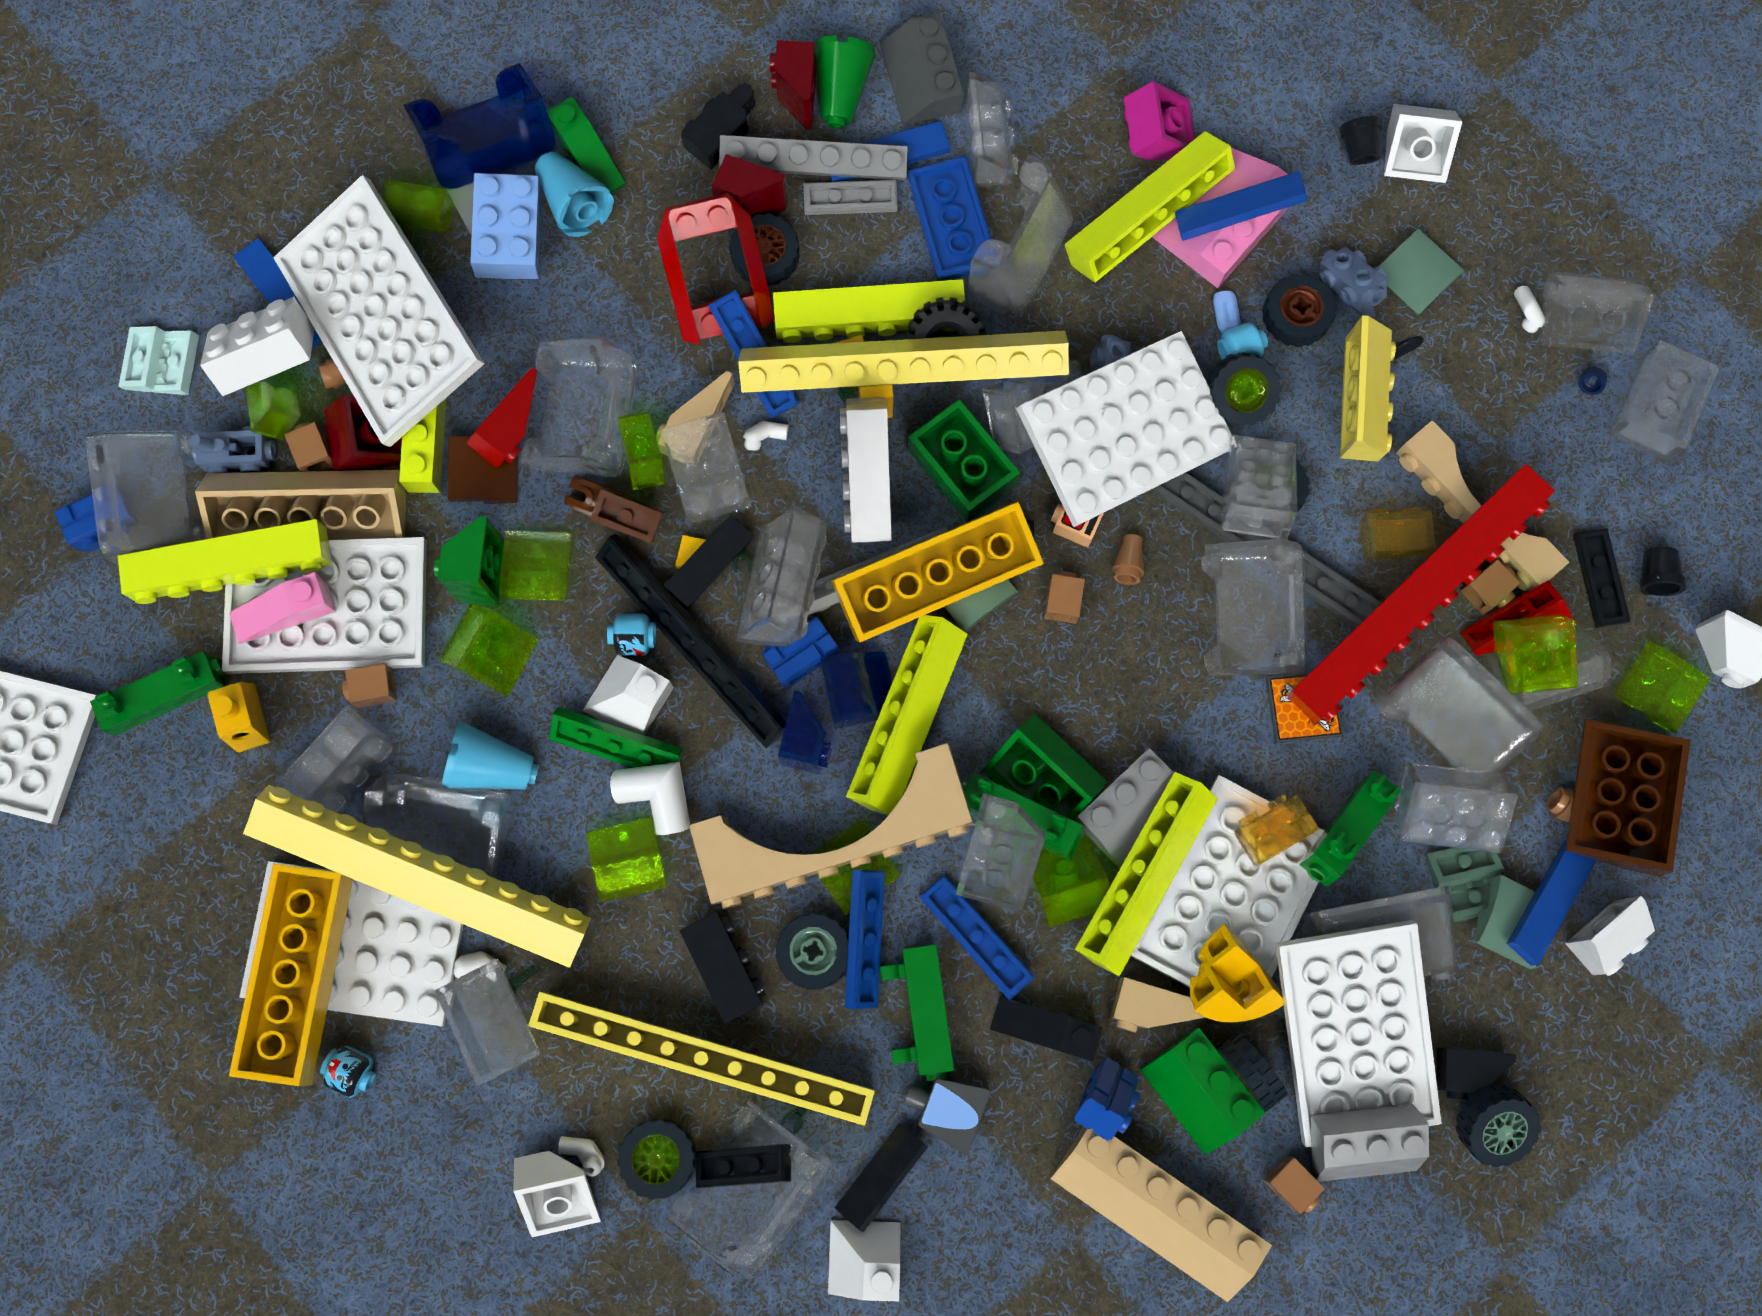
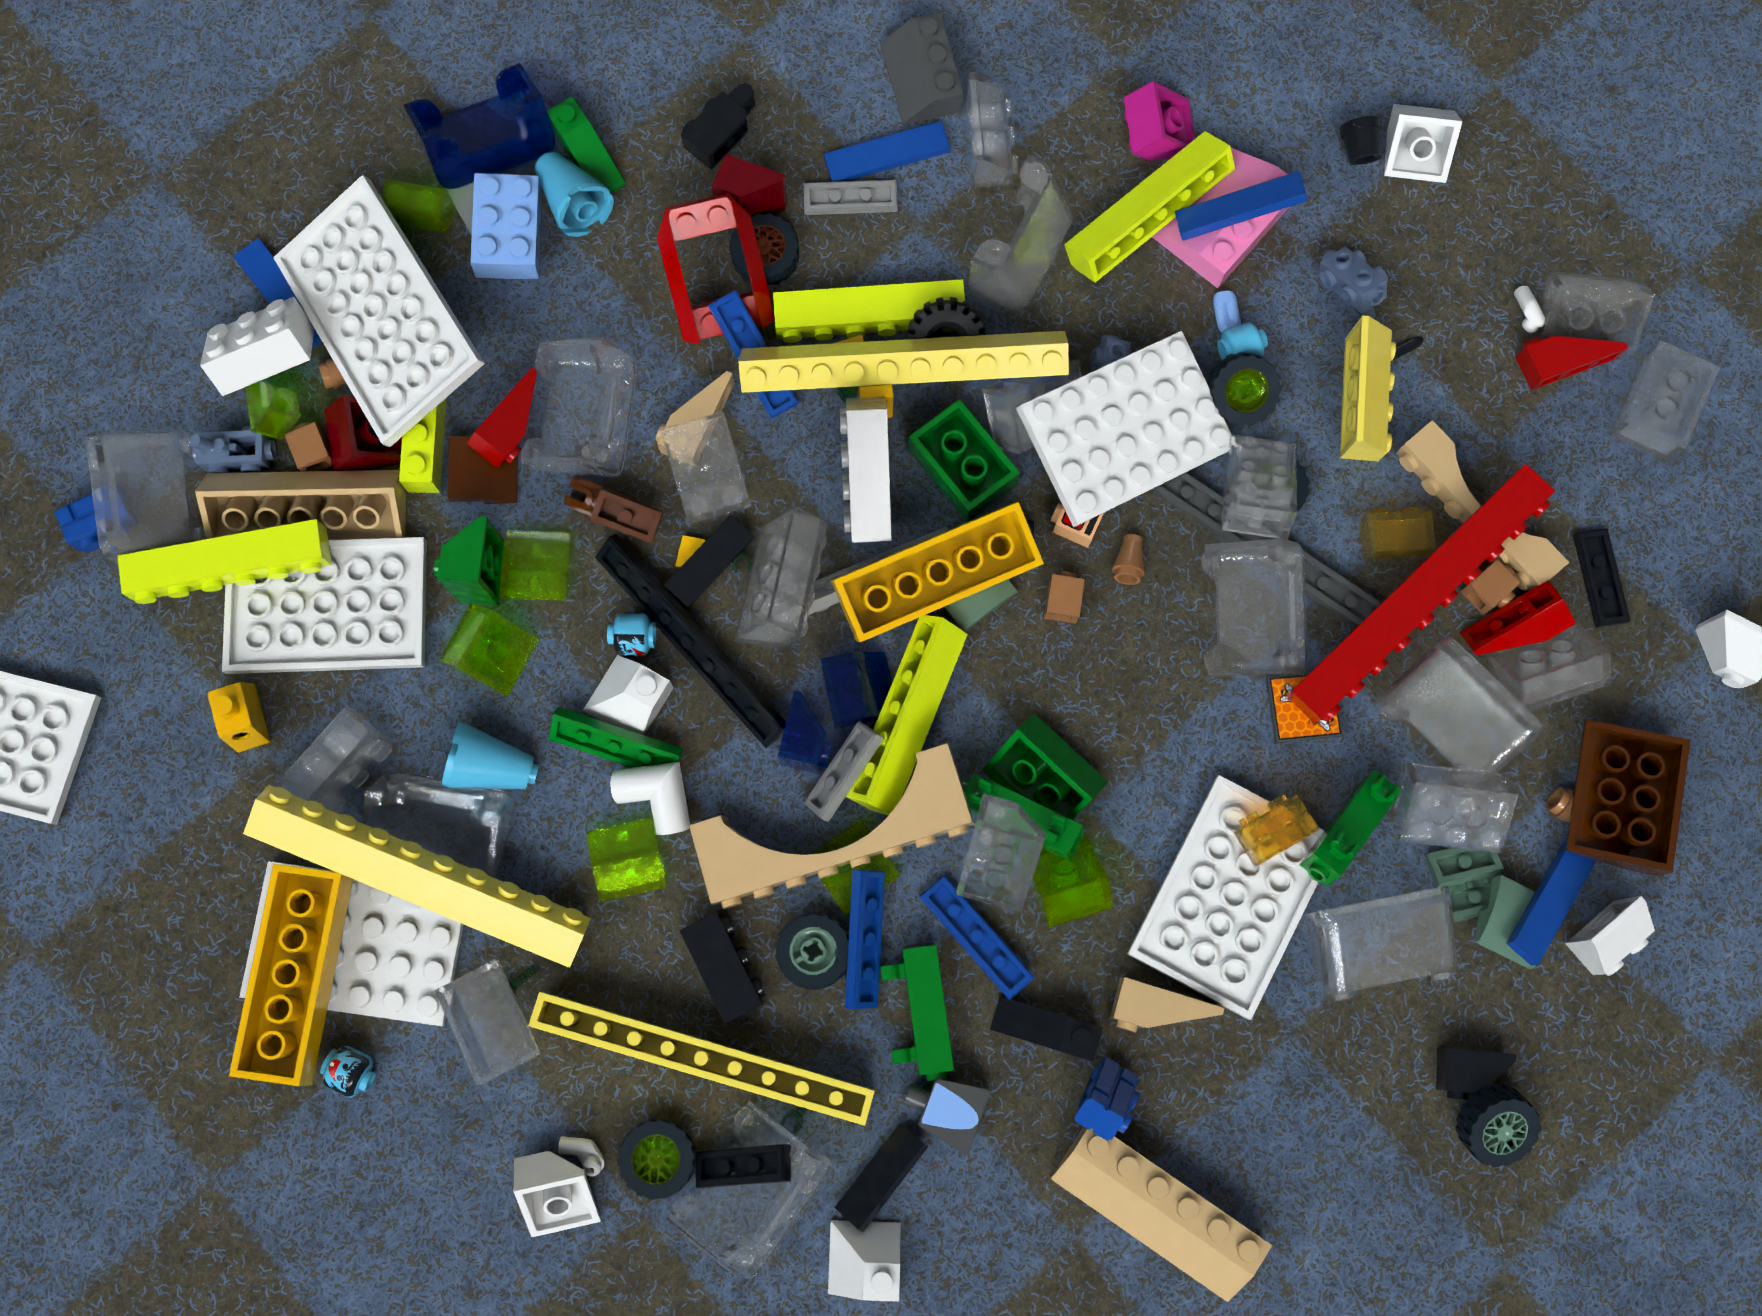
(158, 360): light aqua slope -> none
(158, 693): green brick -> none
(283, 607): bright pink slope -> none
(369, 685): medium nougat brick -> none
(472, 961): white arm -> none
(641, 450): clear neon green slope -> none
(763, 430): white arm -> none
(795, 78): dark red slope -> none
(802, 656): blue brick -> none
(819, 157): light grey plate -> none
(841, 77): green cone -> none
(843, 771): none -> light grey tile
(949, 215): blue tile -> none
(1124, 807): light grey slope -> none
(1146, 873): neon yellow brick -> none
(1202, 1091): green slope -> none
(1232, 981): yellow brick -> none
(1253, 1071): black wheel -> none
(1295, 1185): medium nougat brick -> none
(1299, 310): black wheel -> none
(1358, 1022): white plate -> none
(1368, 1142): light grey slope -> none
(1419, 271): sand green slope -> none
(1537, 653): clear neon green slope -> none
(1563, 356): none -> red slope
(1600, 383): dark blue hinge -> none
(1662, 572): black piece -> none
(1662, 687): clear neon green slope -> none

